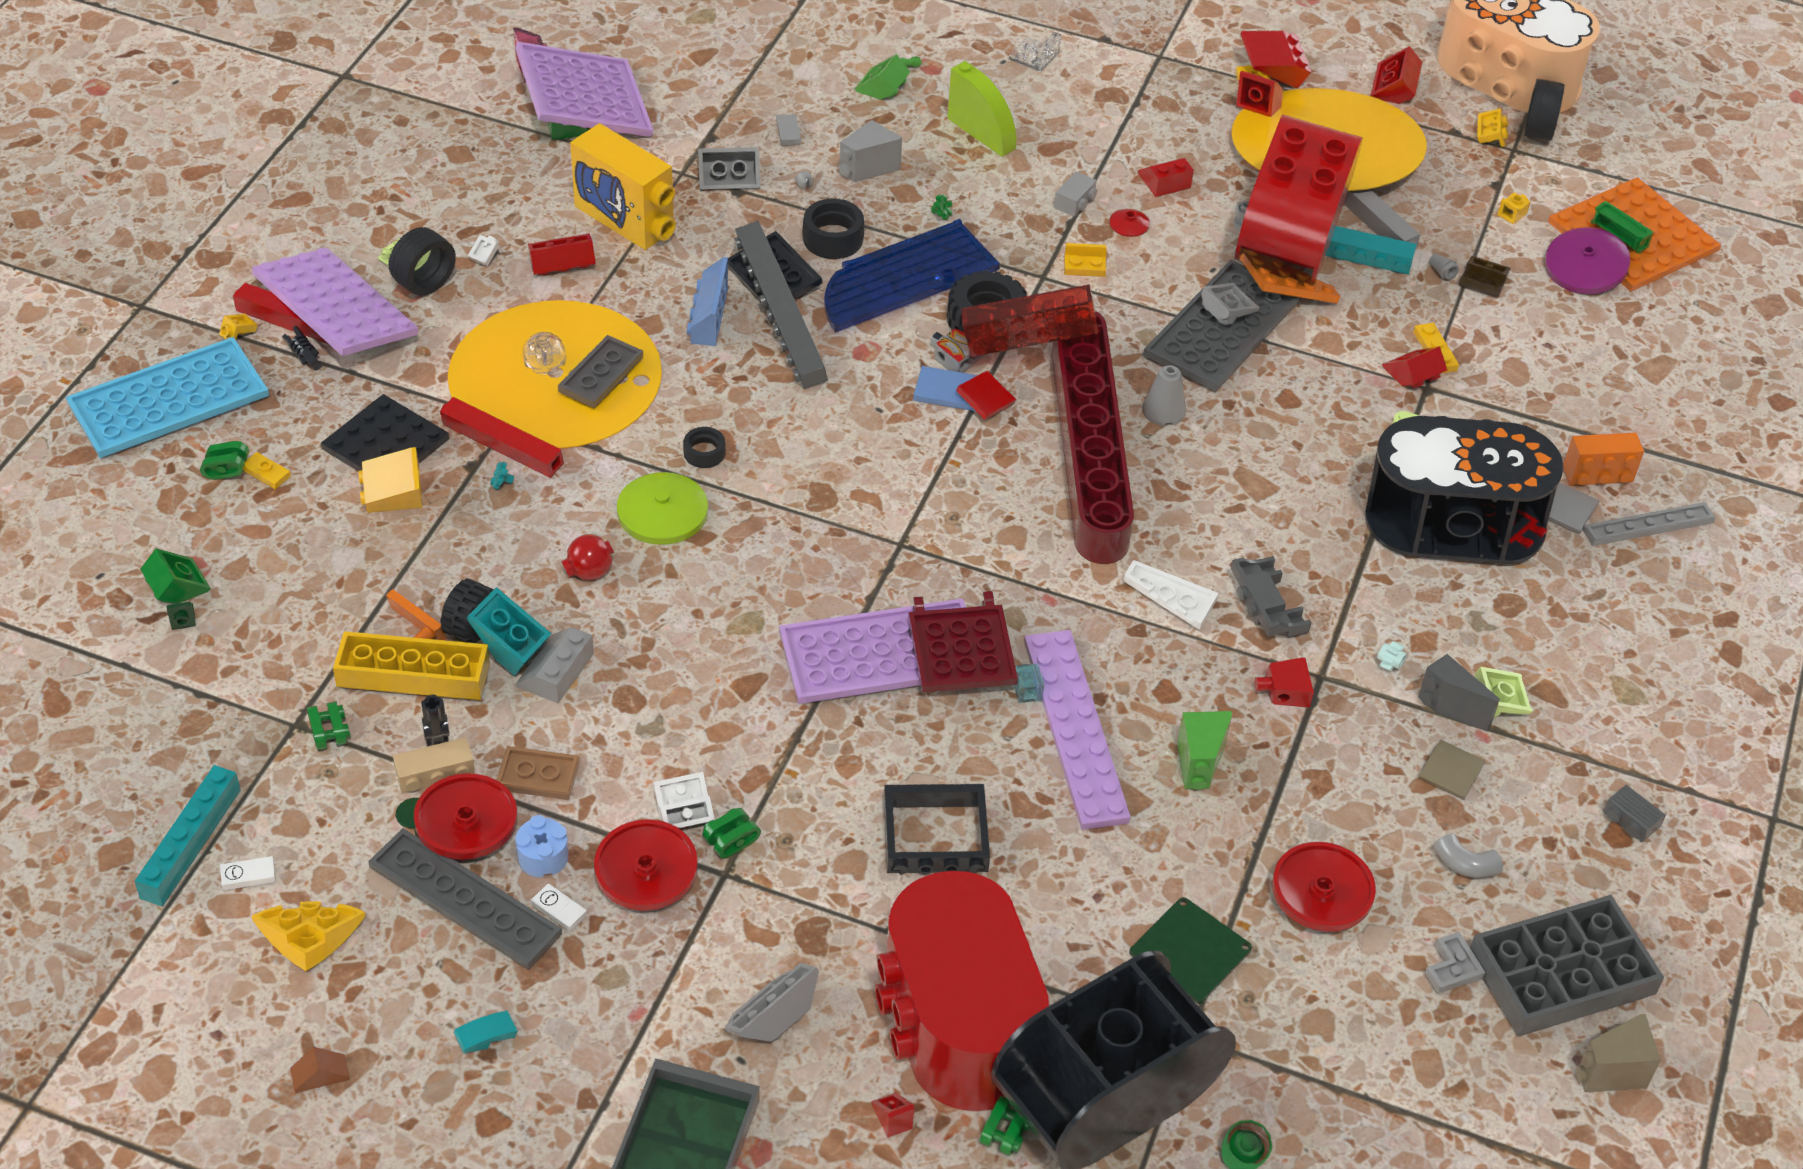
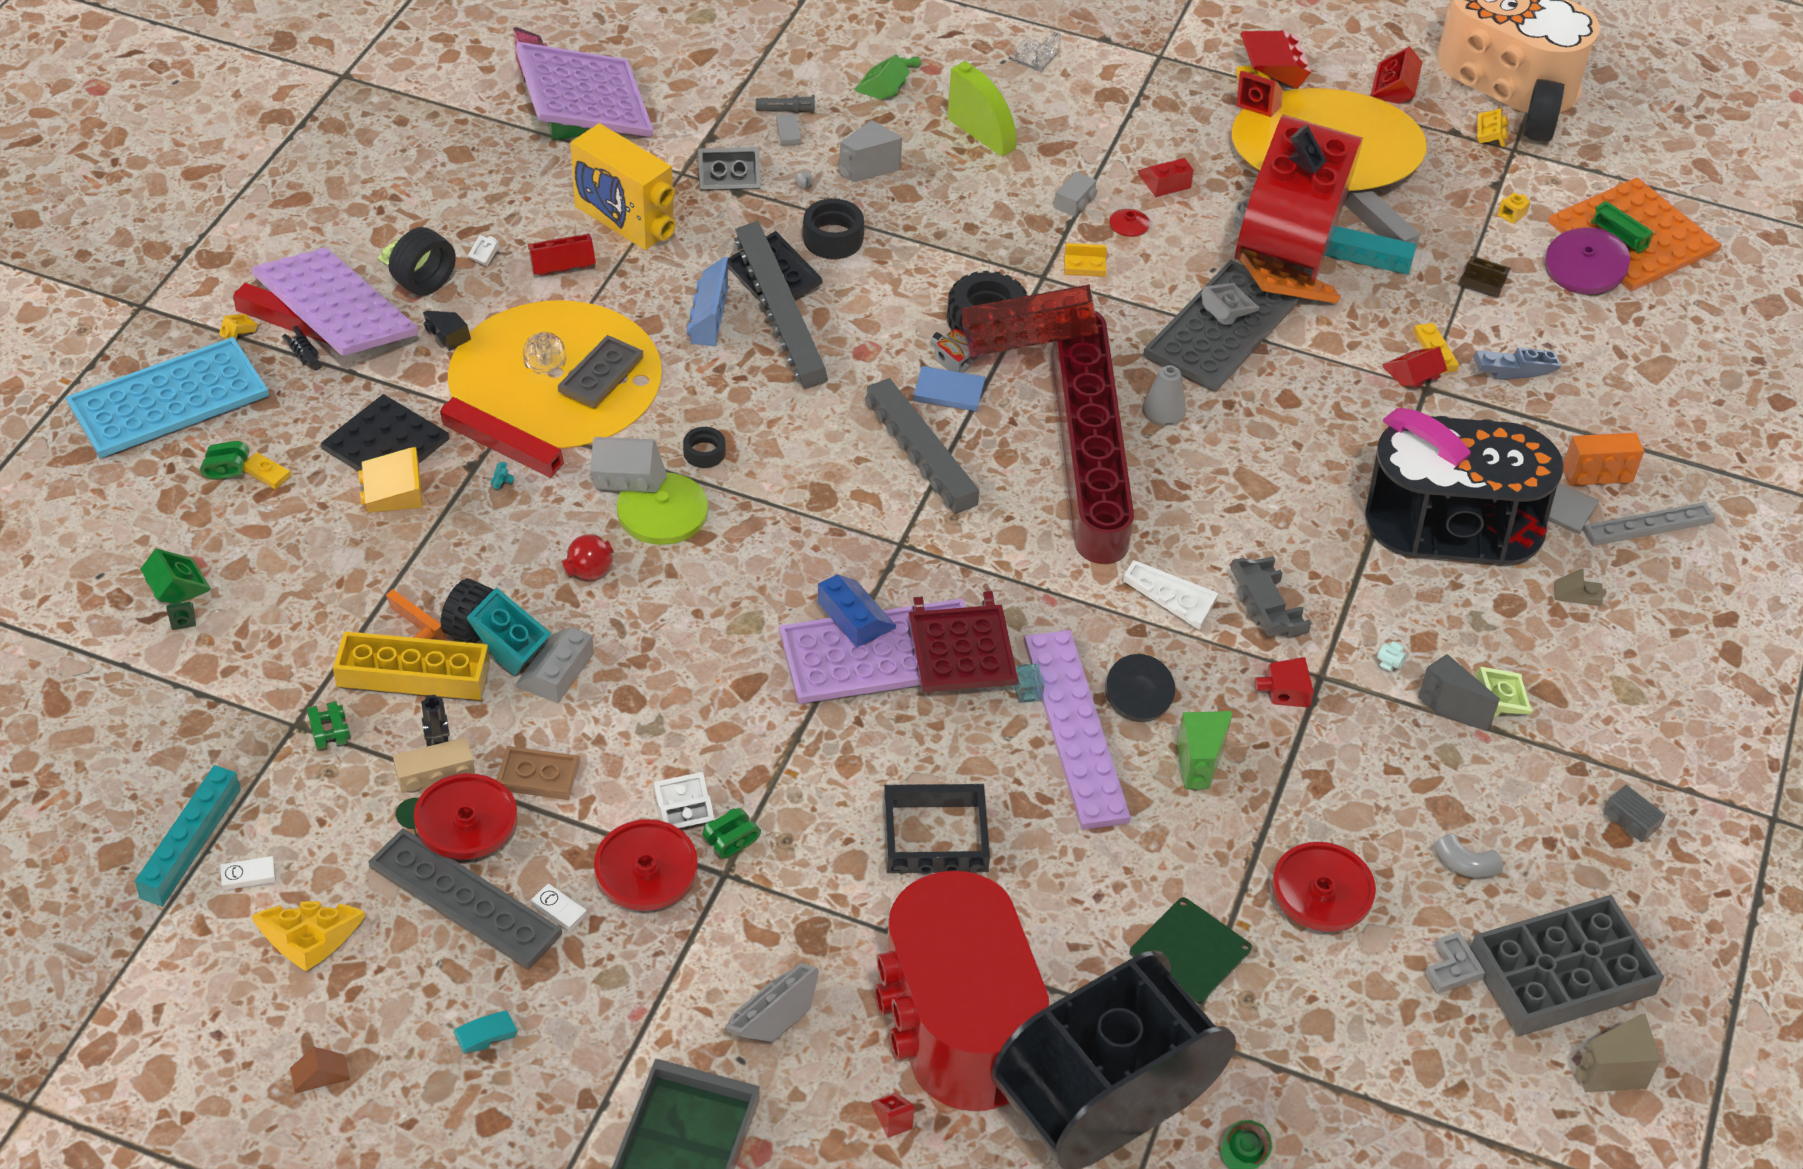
(447, 328): none -> black slope
(542, 846): light blue brick -> none
(627, 464): none -> light grey slope
(761, 104): none -> dark grey pin
(853, 609): none -> blue slope
(904, 274): clear blue door -> none
(922, 446): none -> dark grey brick
(942, 206): green plant -> none
(986, 395): red tile -> none
(1011, 1140): green brick -> none
(1140, 688): none -> black piece
(1307, 153): none -> black slope
(1444, 266): light grey cone -> none
(1449, 444): none -> dark pink slope
(1452, 769): dark tan slope -> none
(1521, 364): none -> sand blue slope
(1576, 590): none -> dark tan slope

